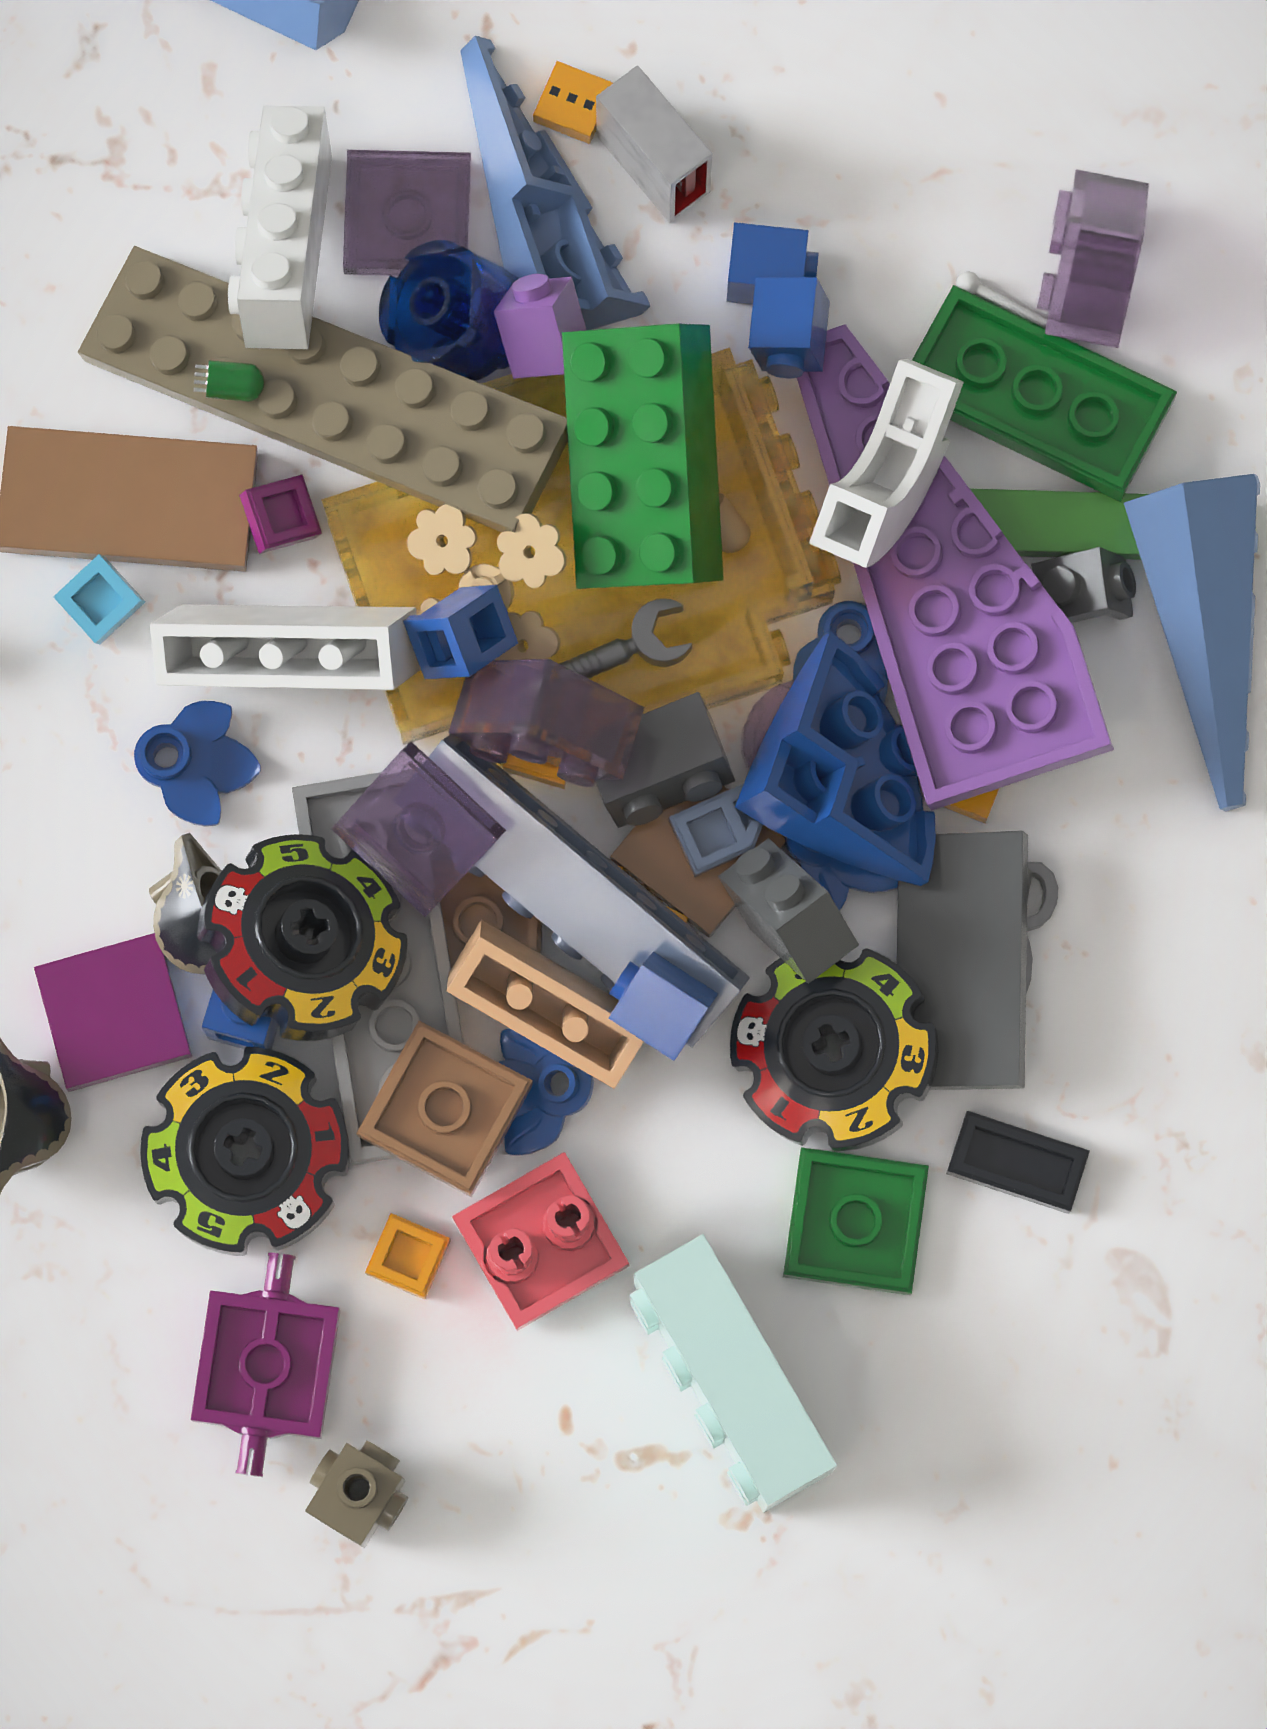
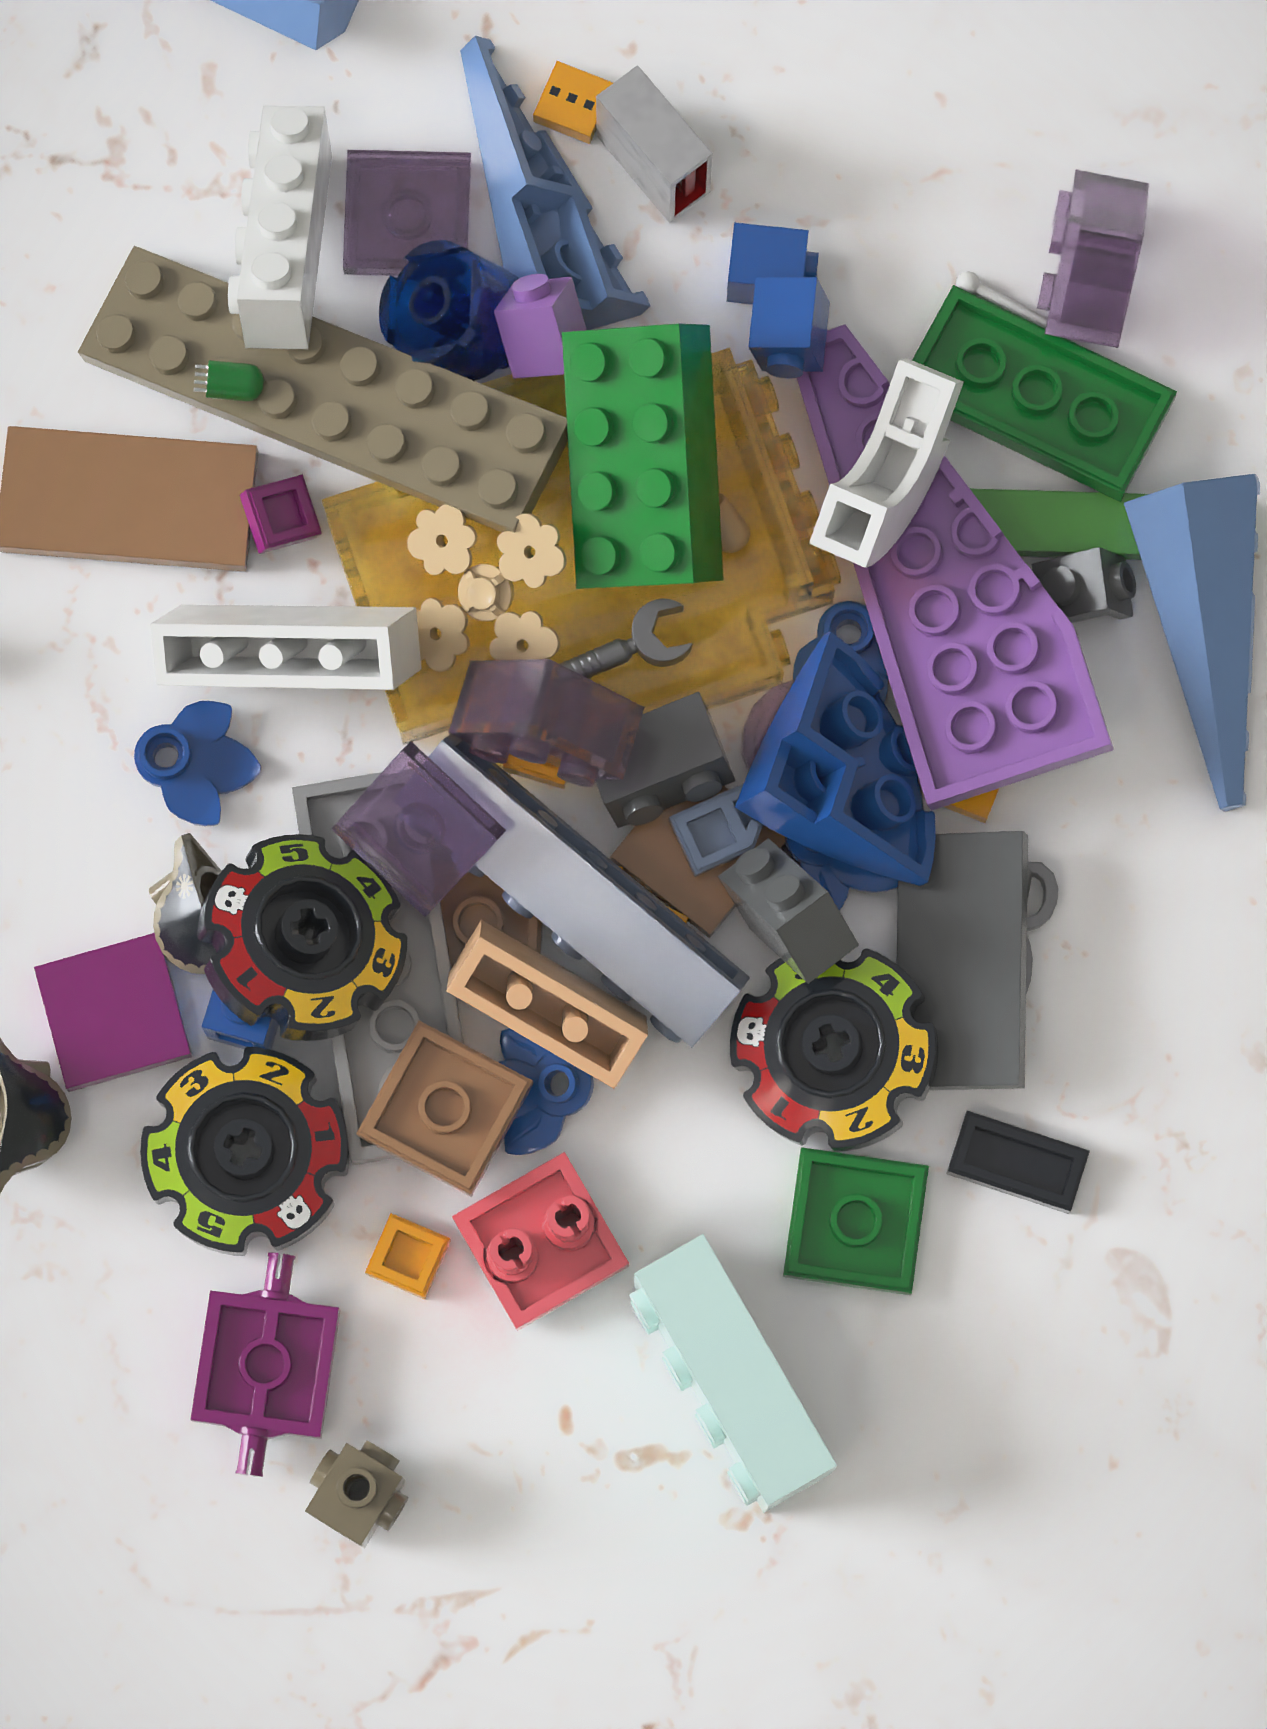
(99, 599): medium azure plate -> none
(461, 633): blue brick -> none
(660, 1004): brick -> none

